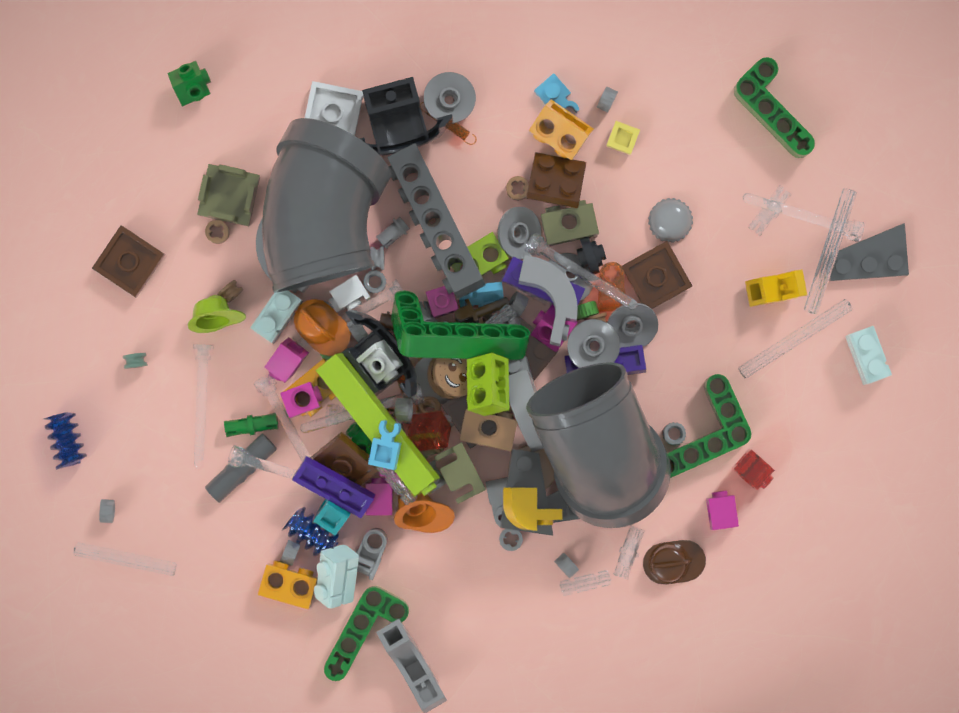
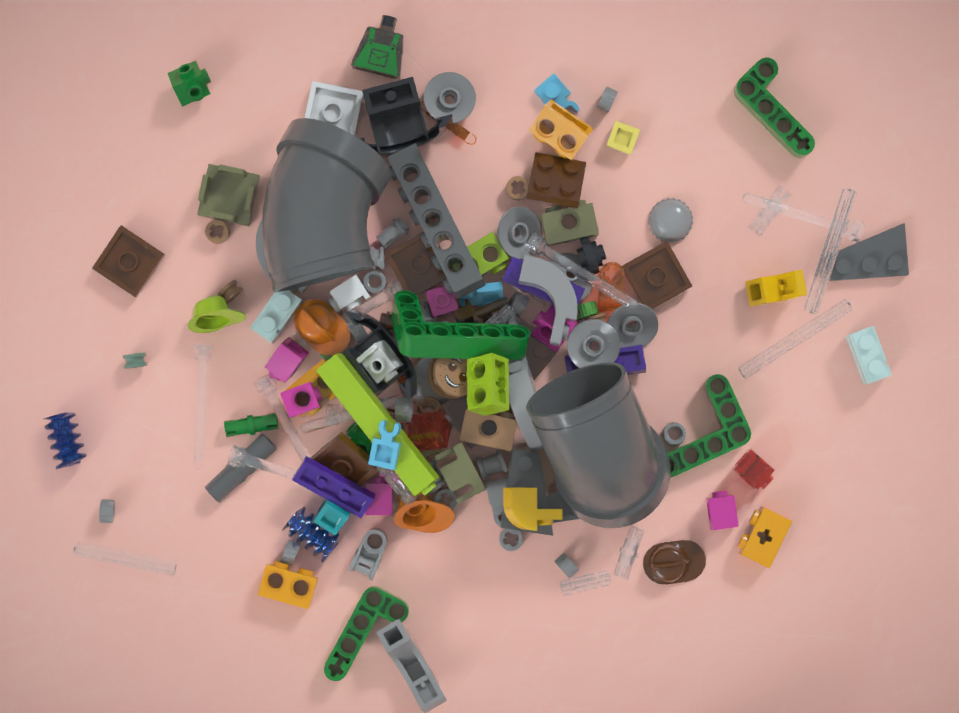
(336, 576): light aqua brick -> none
(381, 50): none -> torso
(414, 265): none -> reddish brown plate
(453, 504): none -> light grey bush
(491, 464): none -> light grey bush
(777, 528): none -> light orange brick

